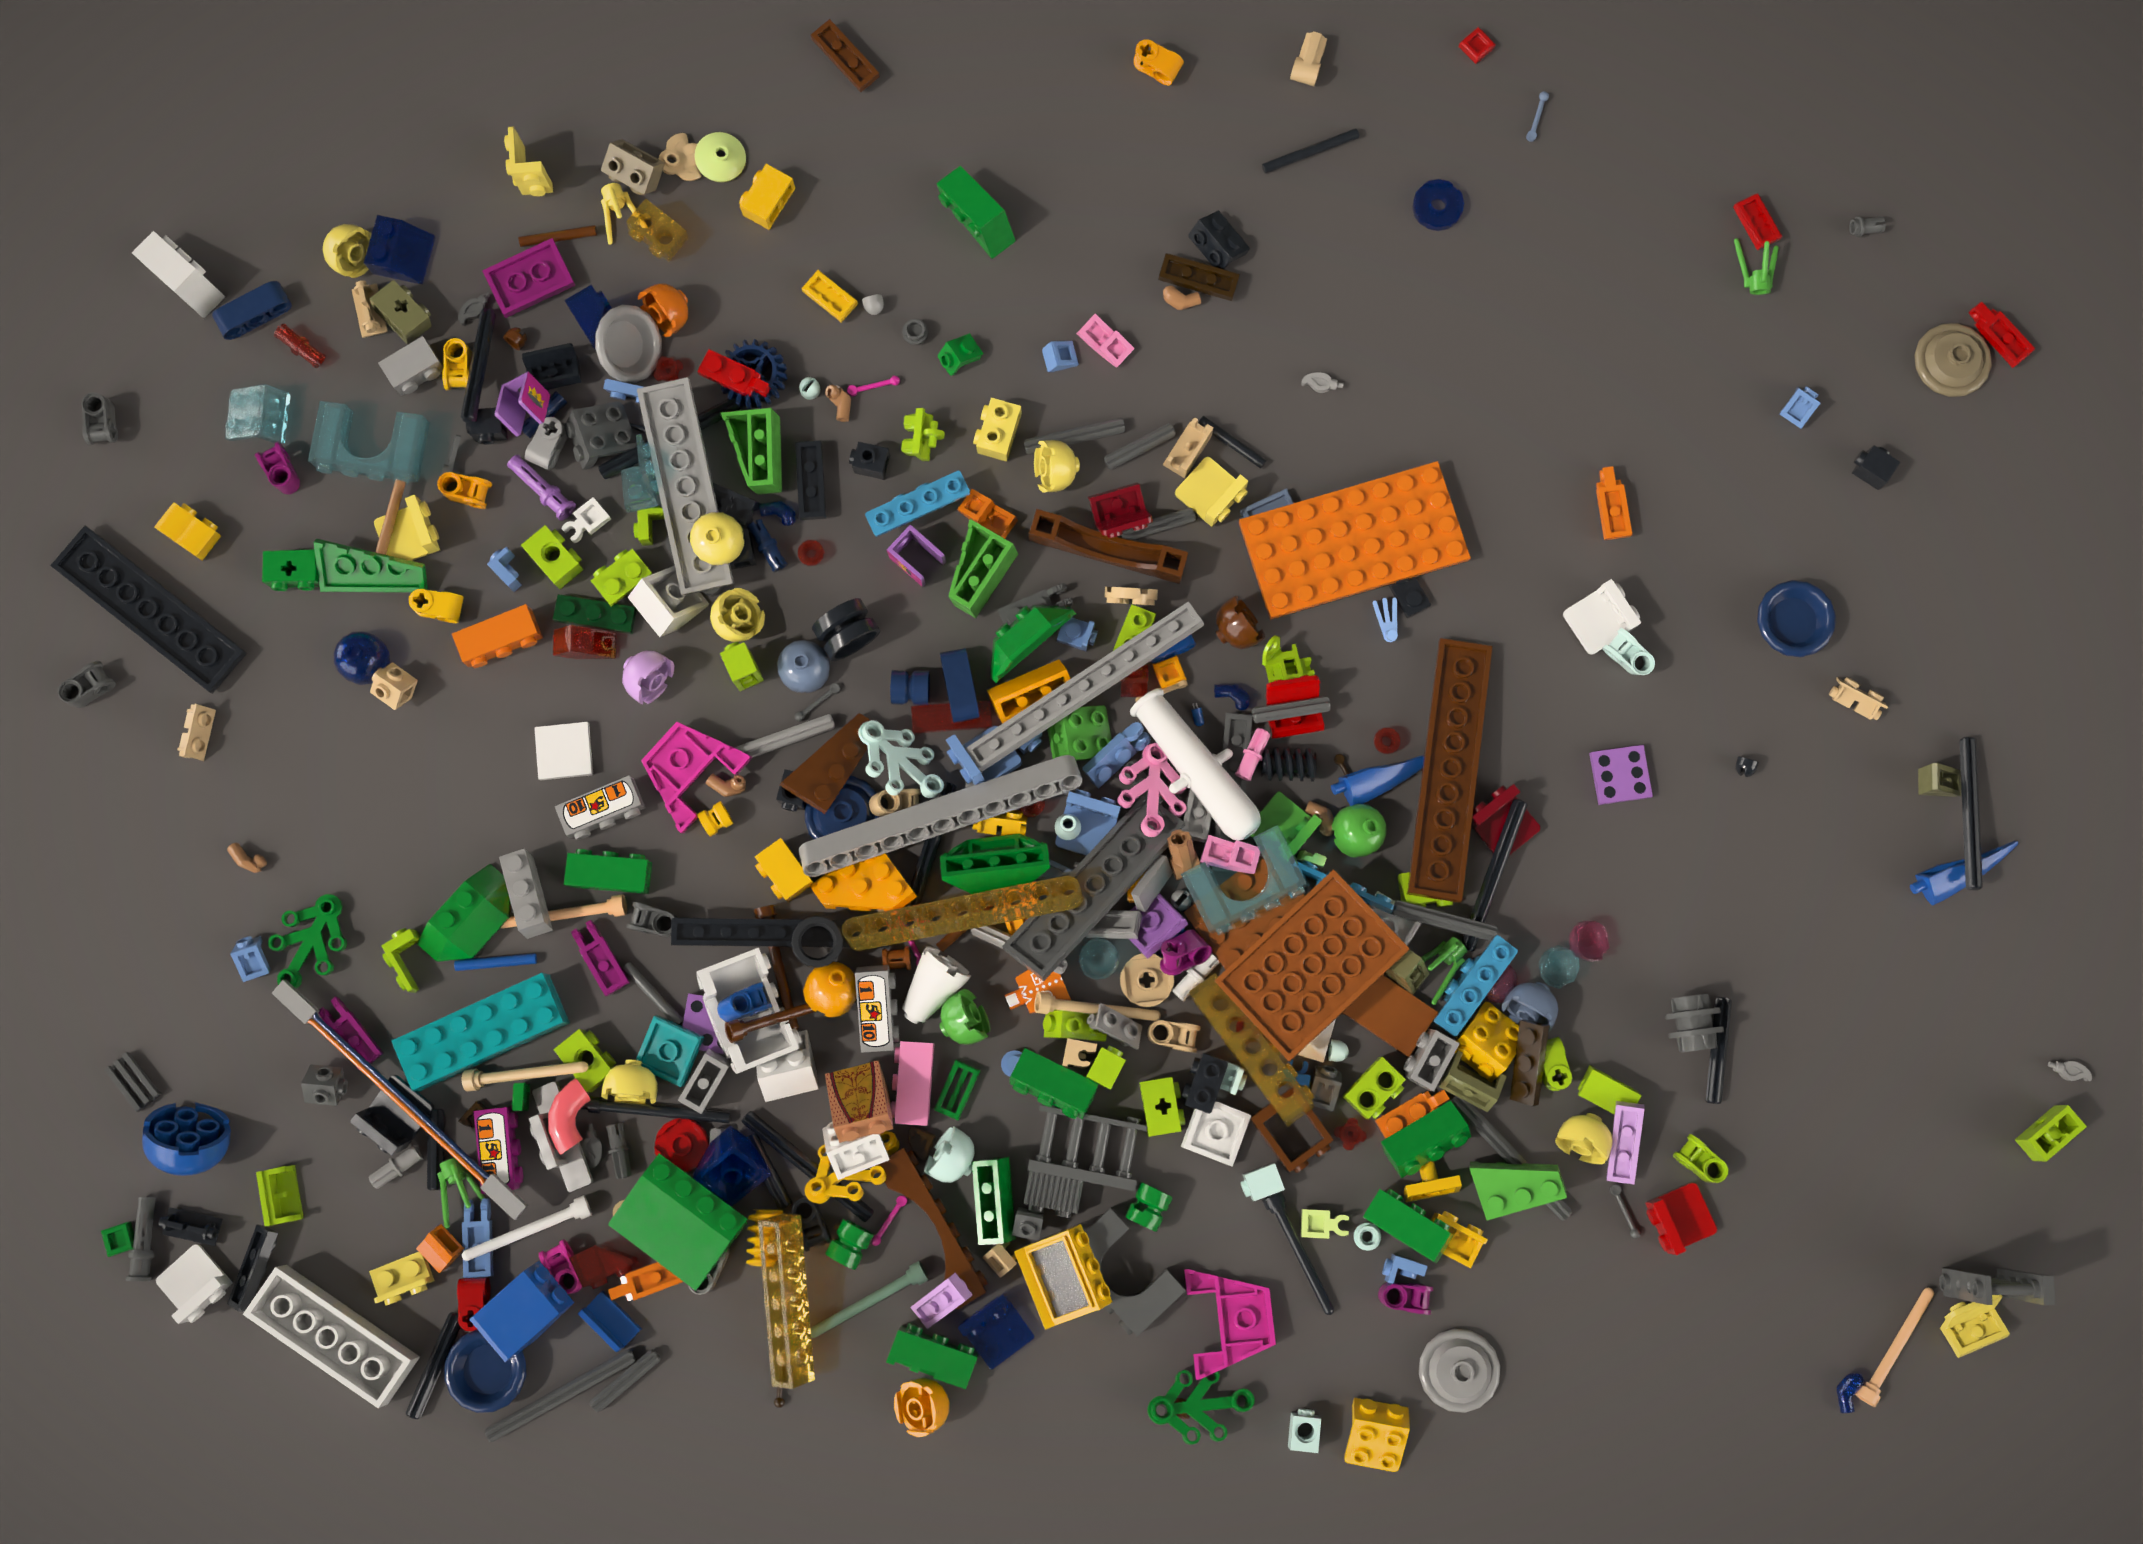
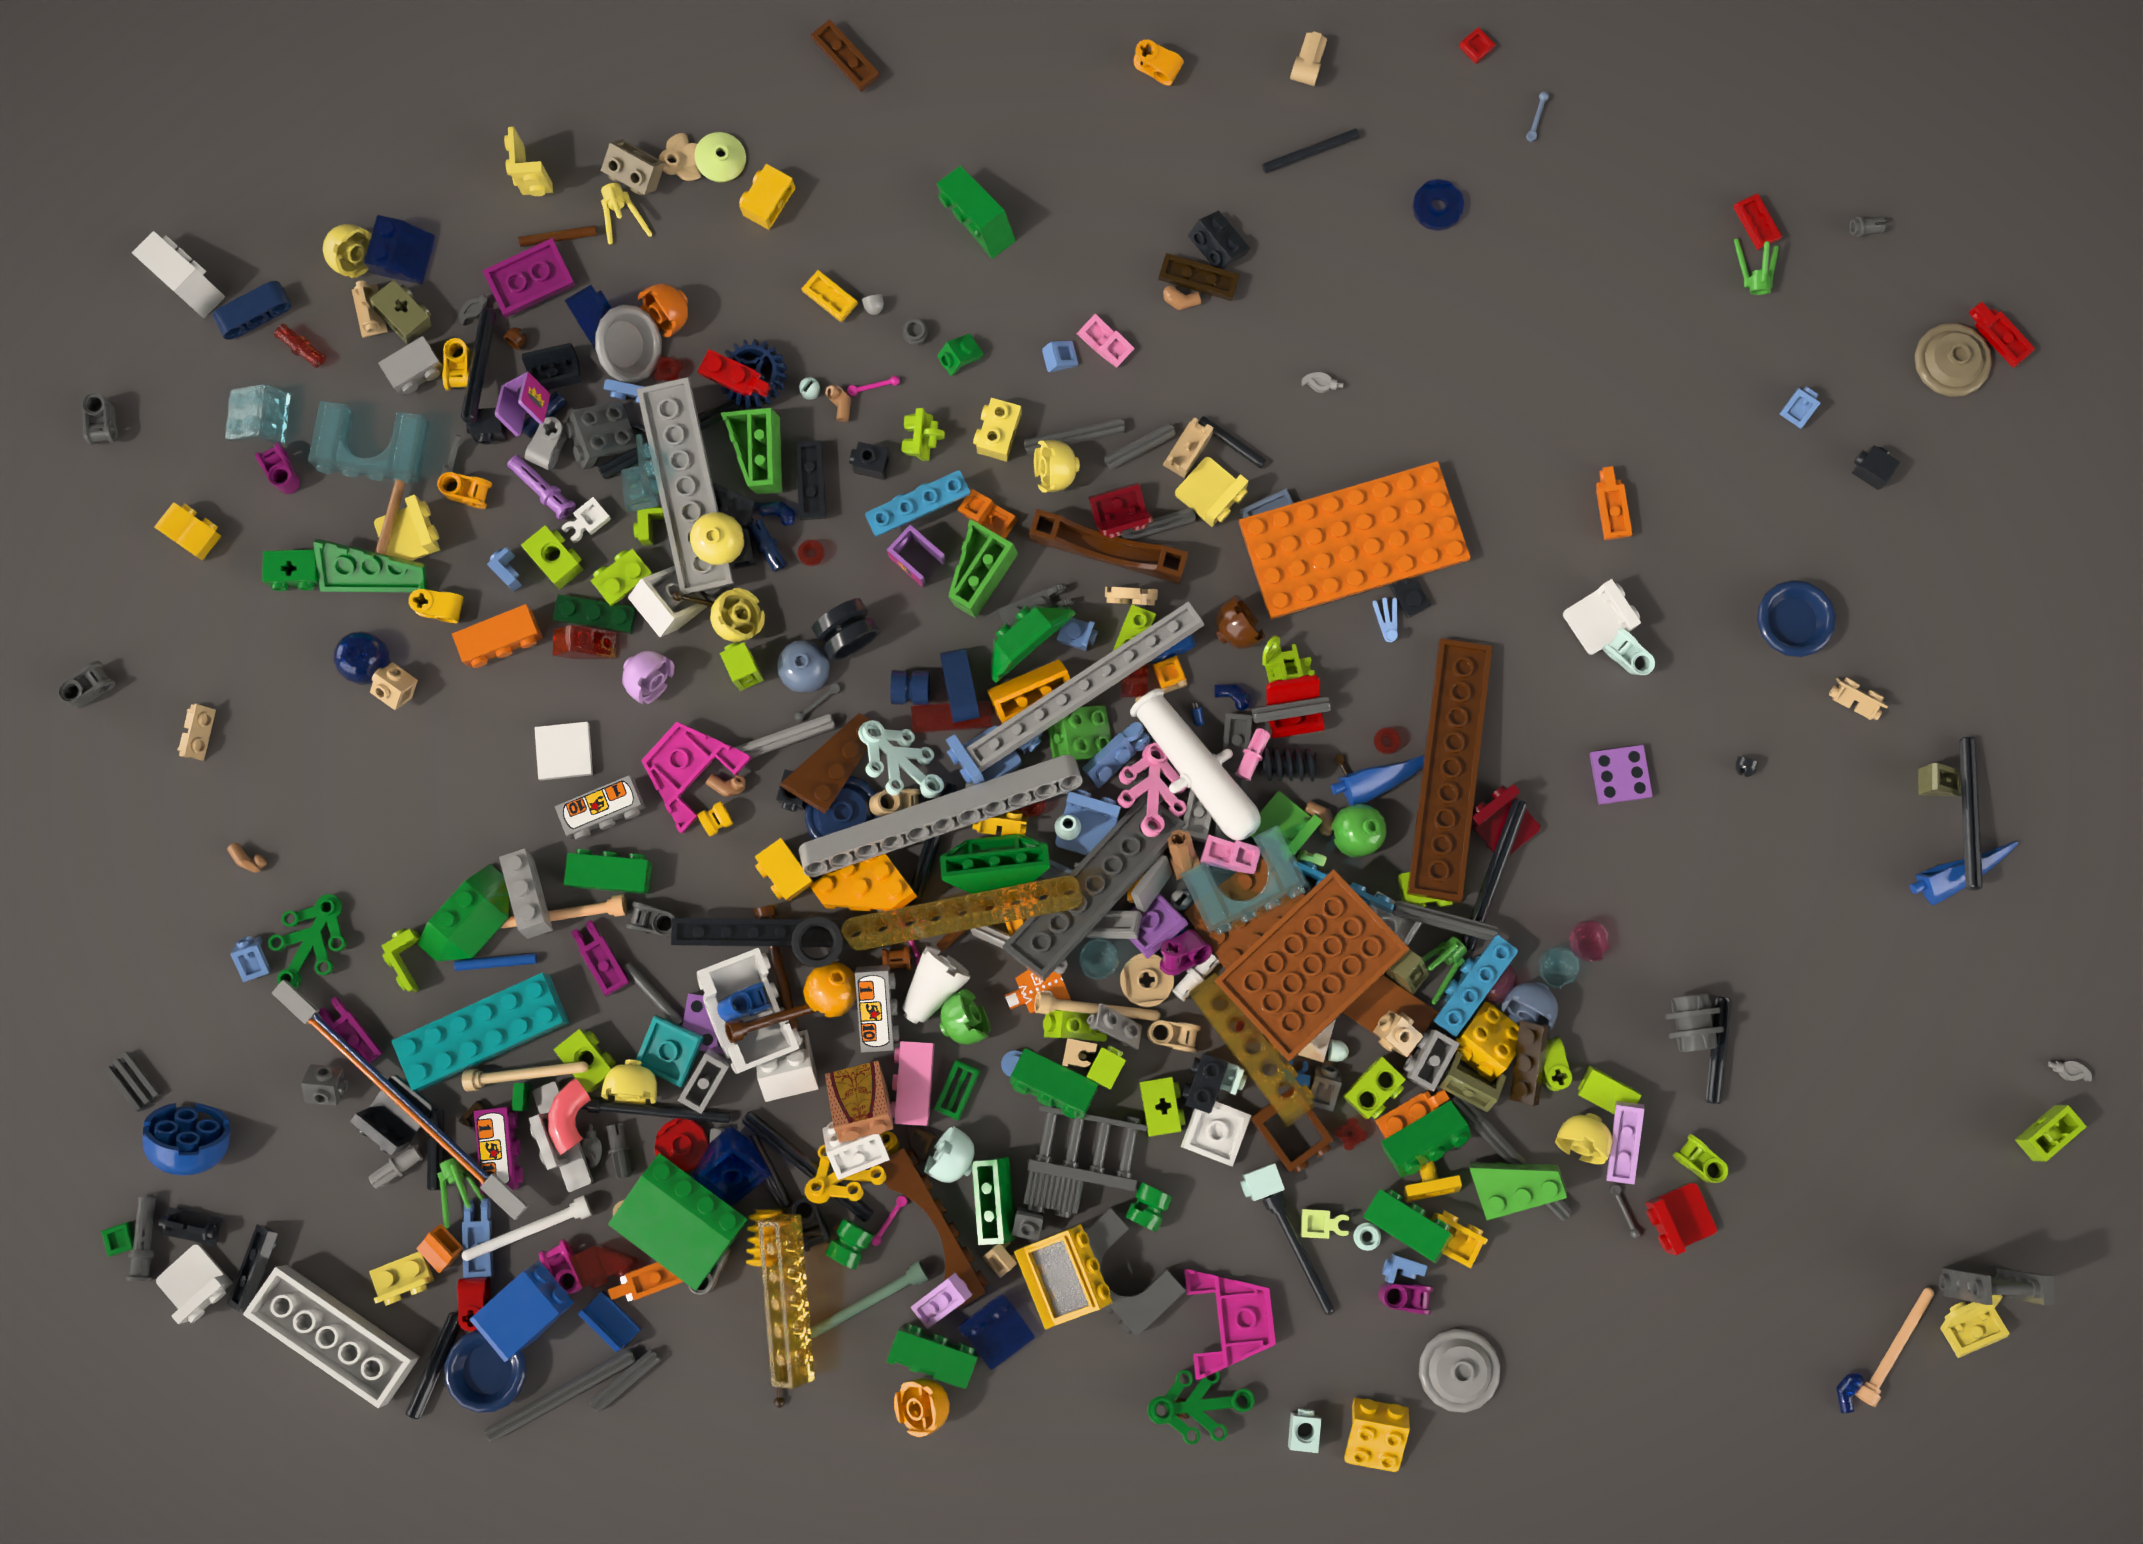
(148, 609): black plate -> none
(279, 1195): lime hinge -> none
(661, 226): clear yellow brick -> none
(677, 596): none -> dark brown hinge
(1397, 1033): none -> tan brick

